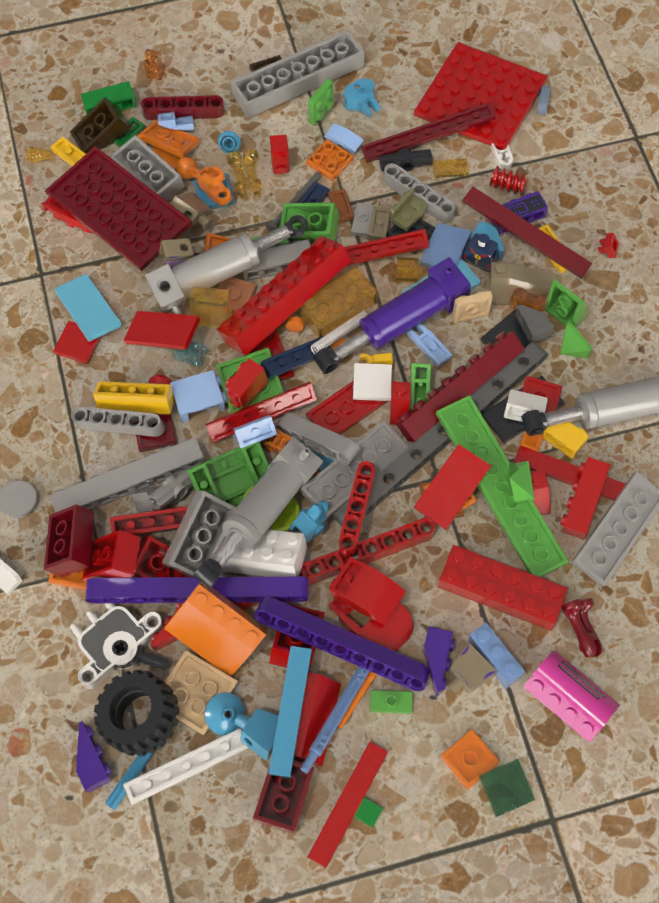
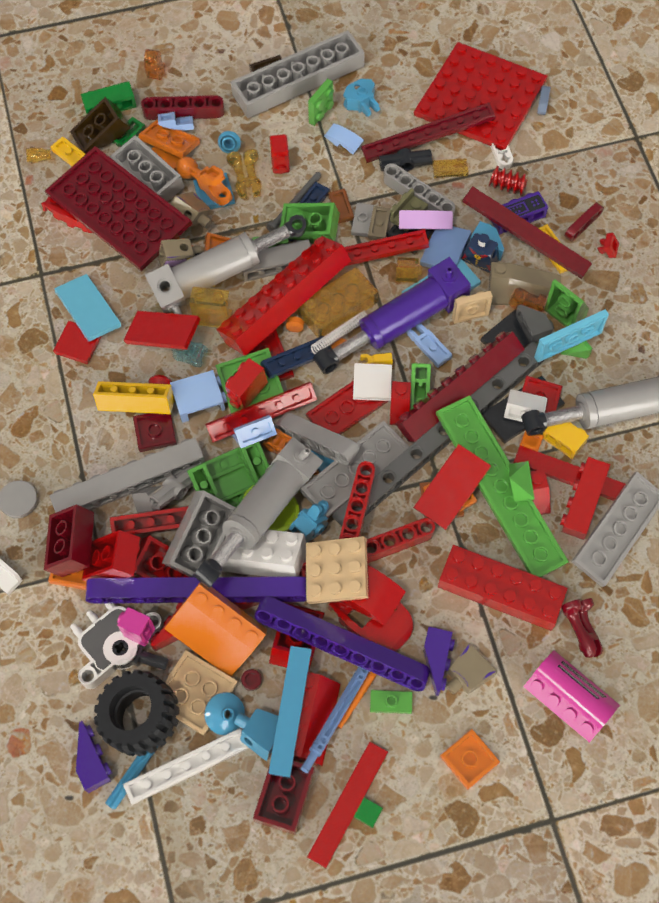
(110, 417): light grey beam -> none
(136, 626): none -> dark pink brick
(239, 291): nougat tile -> none
(251, 680): none -> dark red tile
(329, 160): orange tile -> none
(336, 570): none -> tan plate
(425, 219): none -> lavender slope
(494, 651): medium blue brick -> none
(506, 787): clear green tile -> none
(571, 336): none -> medium azure tile
(584, 221): none -> dark red beam

